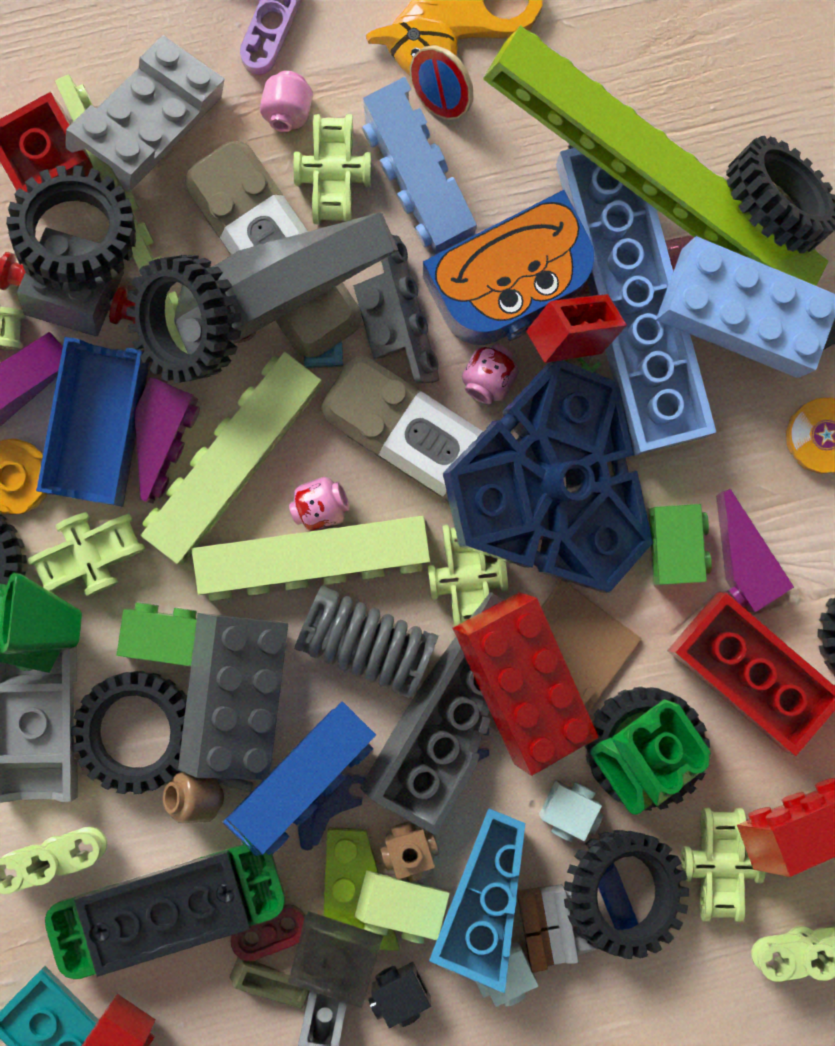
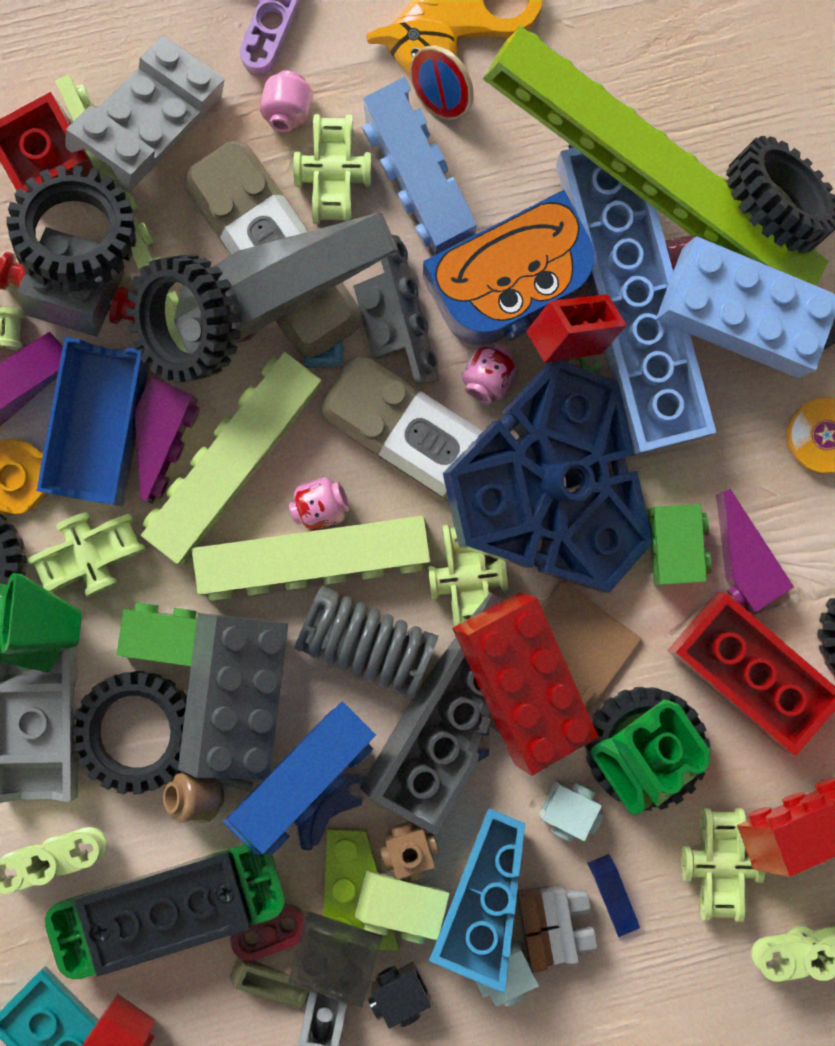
(666, 902): black tyre -> none

